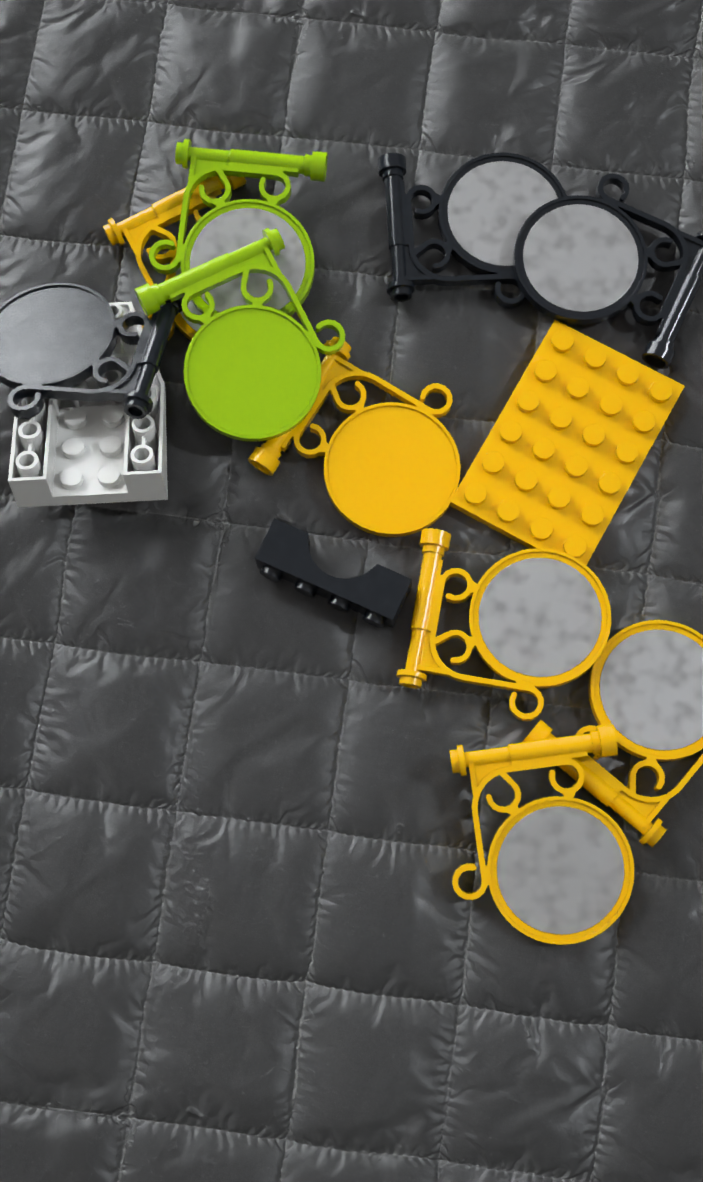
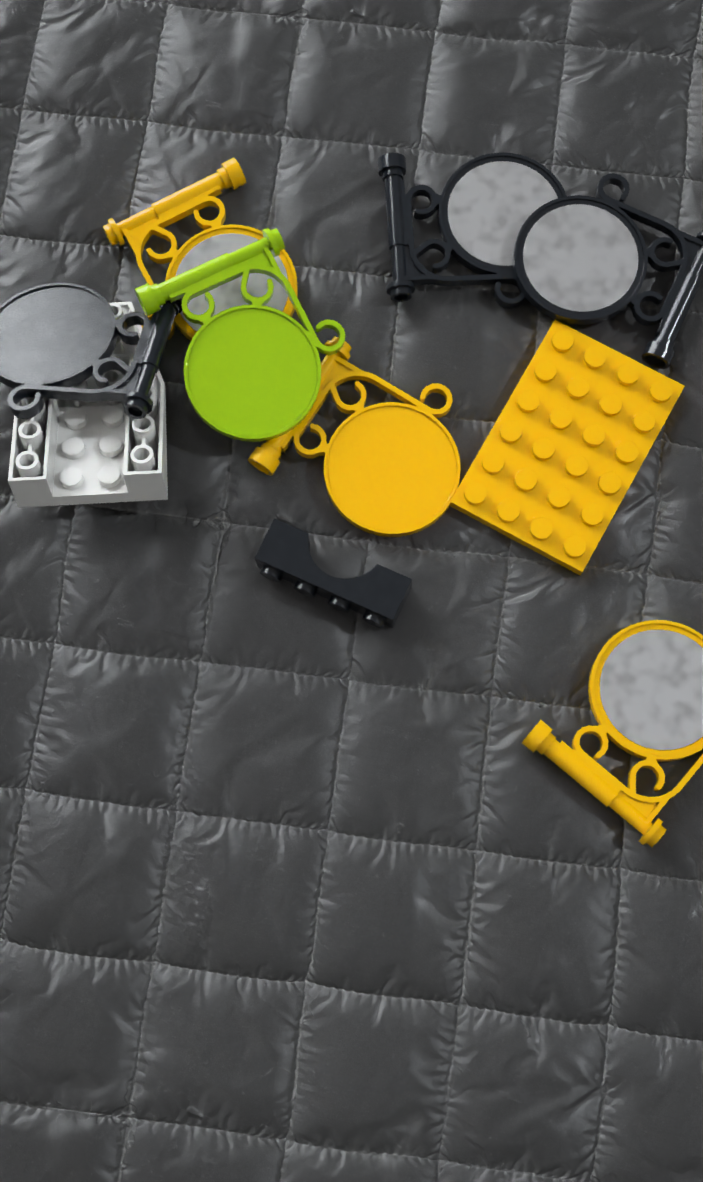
(241, 222): lime piece -> none
(531, 618): piece -> none
(557, 861): piece -> none

